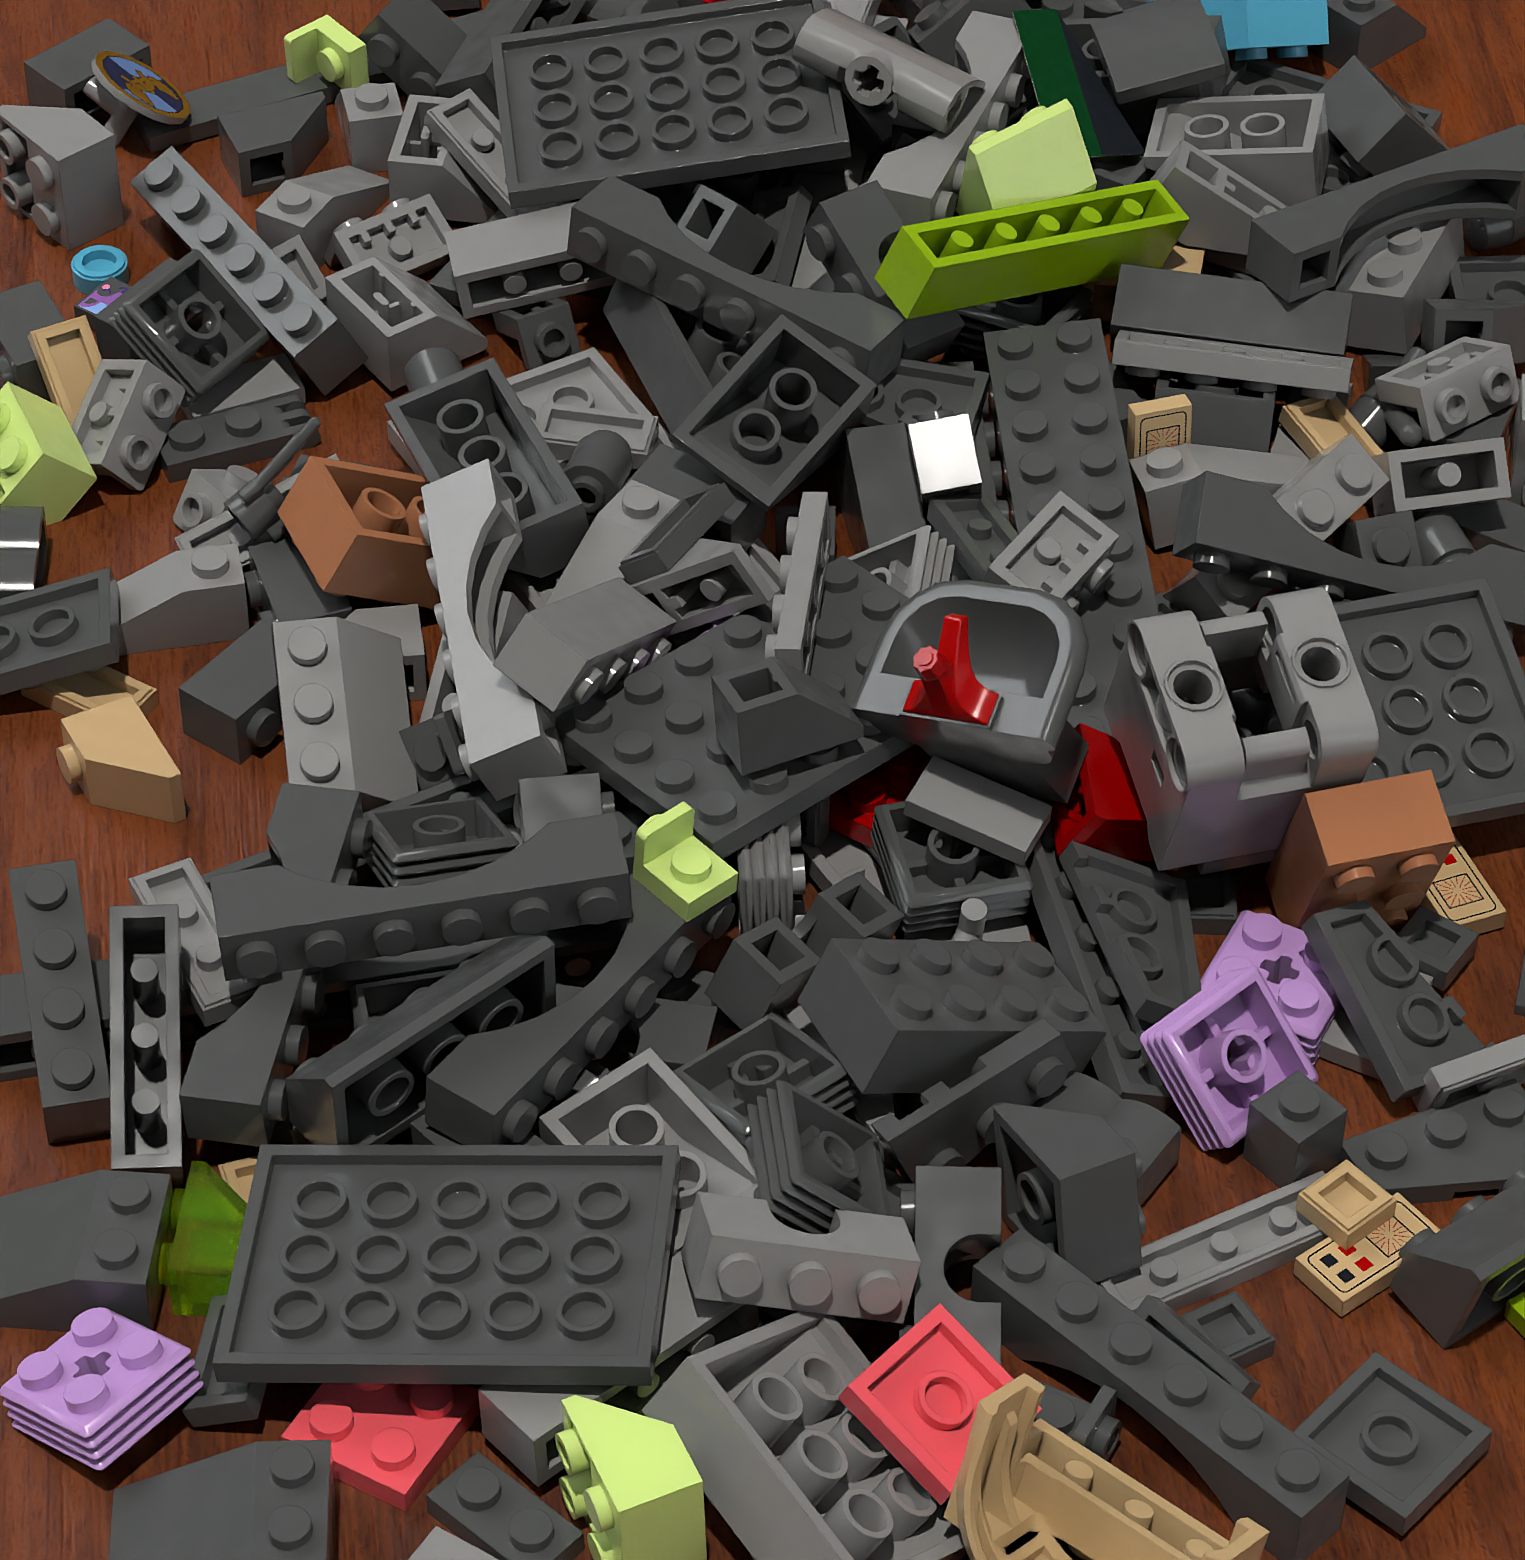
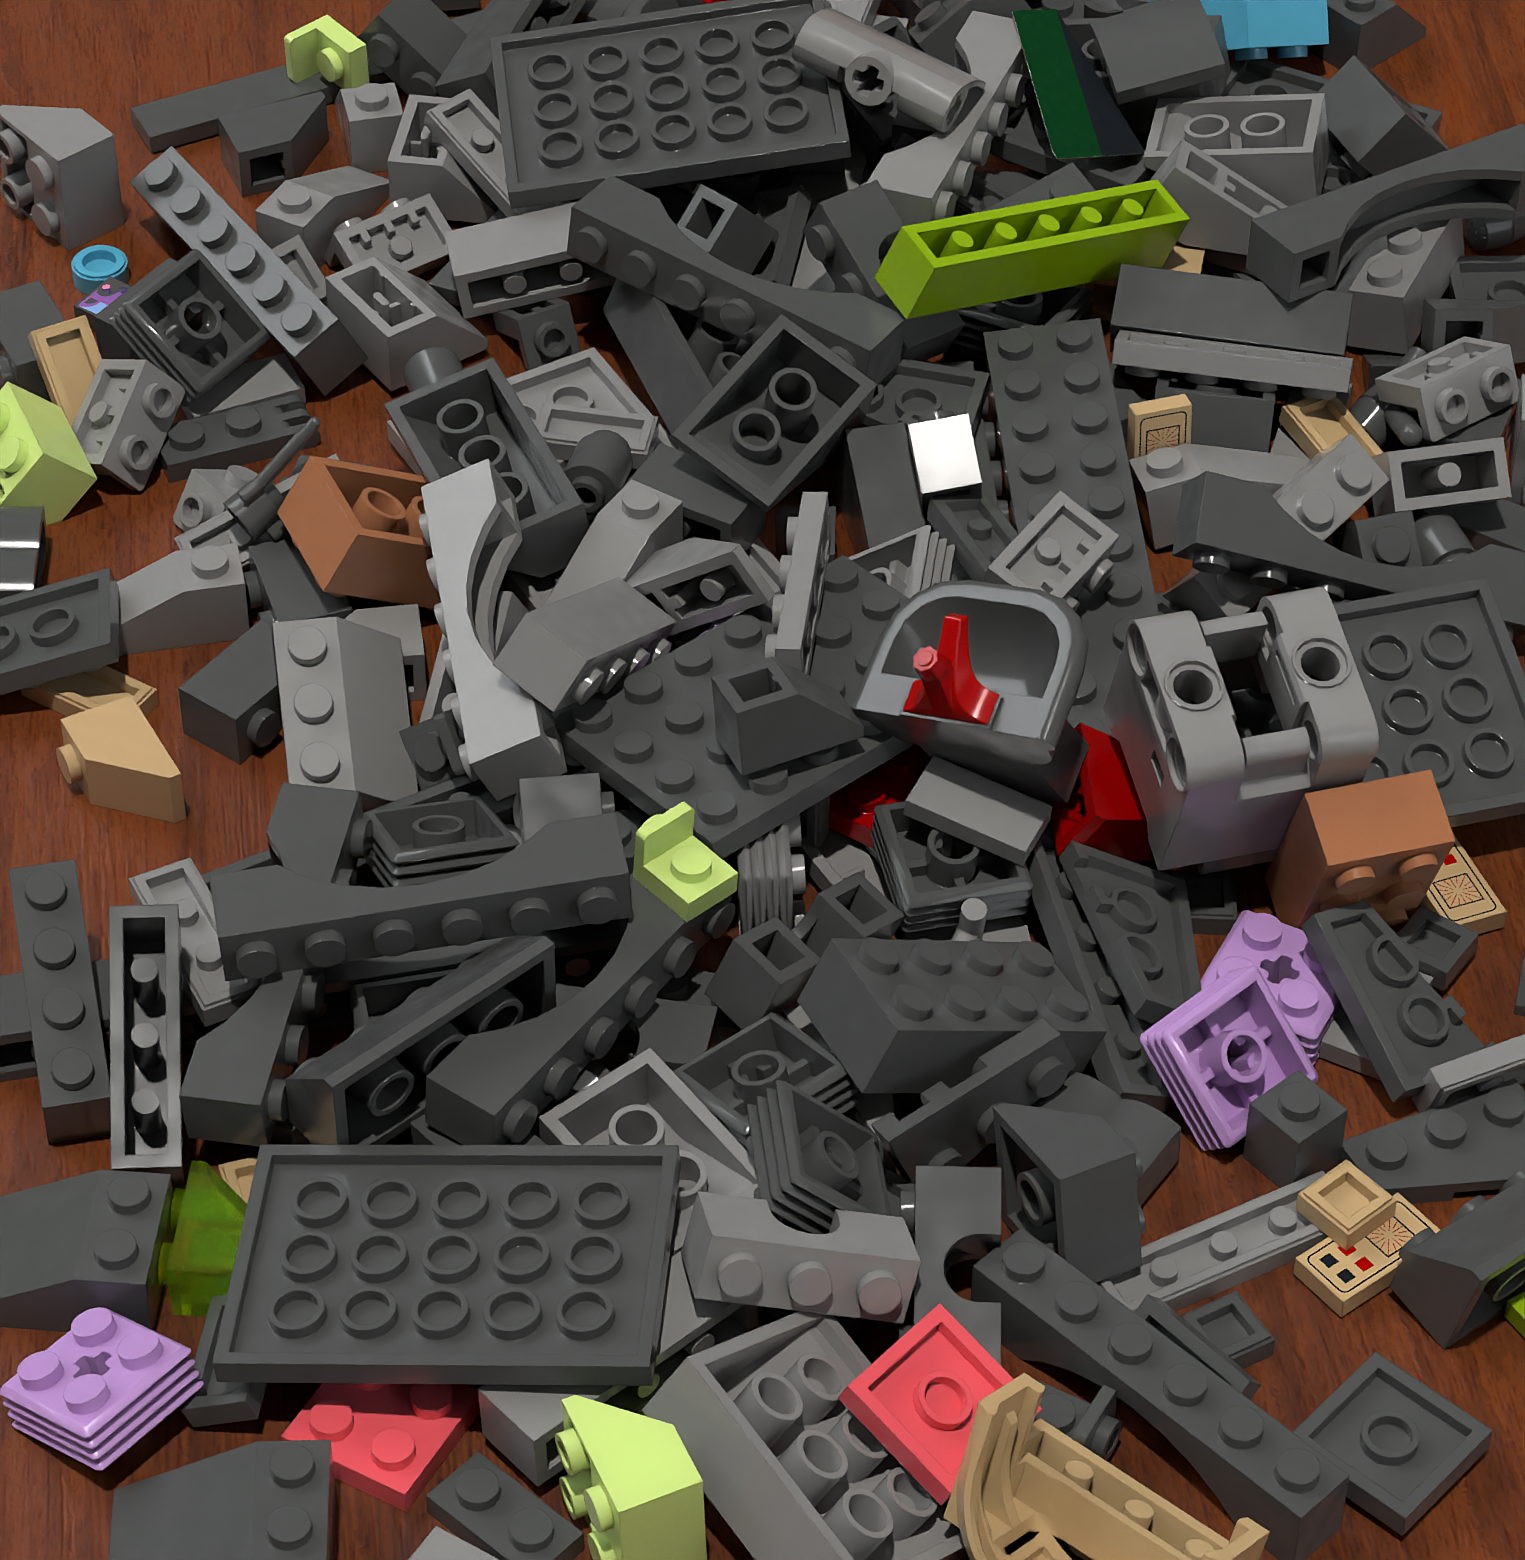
(63, 70): dark grey brick -> none
(131, 87): shield -> none
(676, 533): dark grey tile -> none
(1027, 162): yellowish green slope -> none

